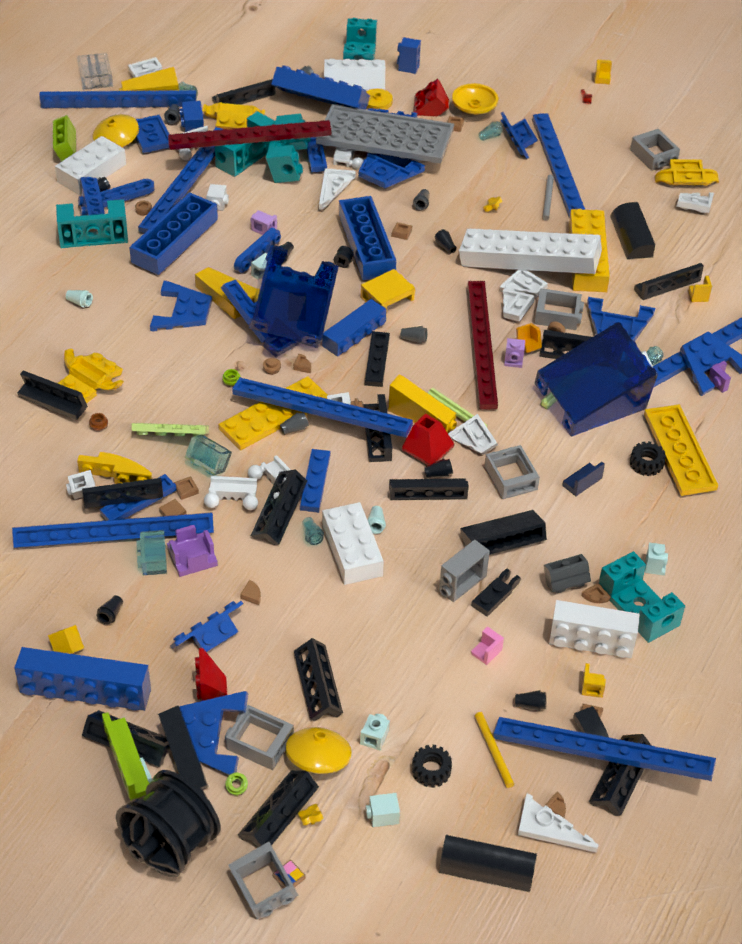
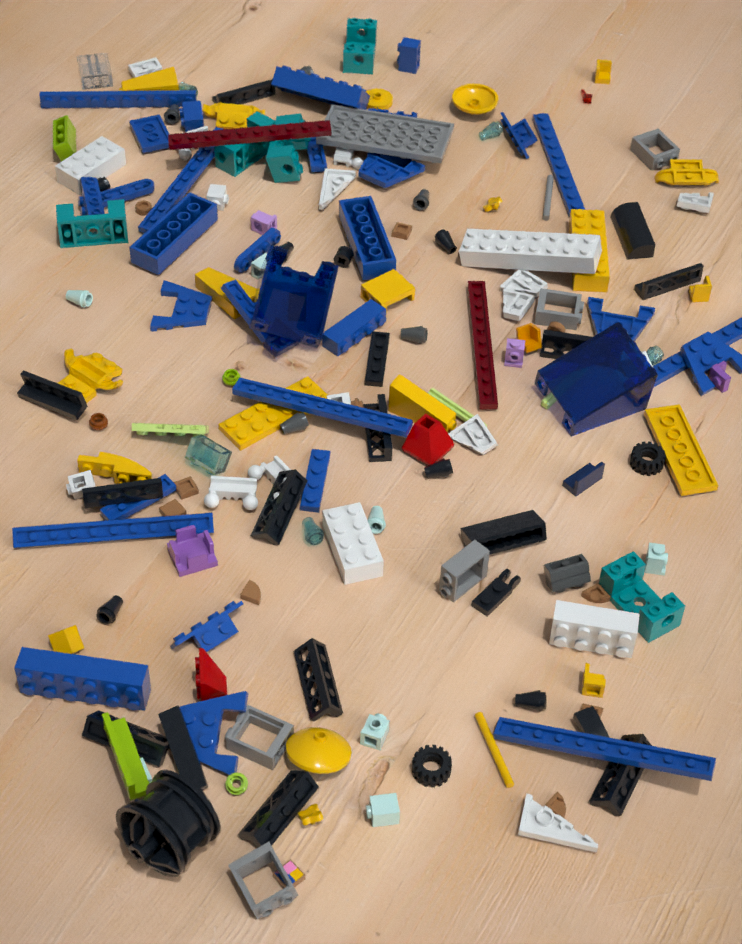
(117, 128): yellow dish -> none
(153, 553): clear light blue brick -> none
(272, 365): medium nougat plate -> none
(302, 364): medium nougat tile -> none
(362, 72): white slope -> none
(428, 489): black fence -> none
(431, 100): red slope -> none
(458, 123): medium nougat tile -> none
(487, 863): black brick -> none
(489, 647): bright pink panel -> none
(514, 486): light grey window -> none

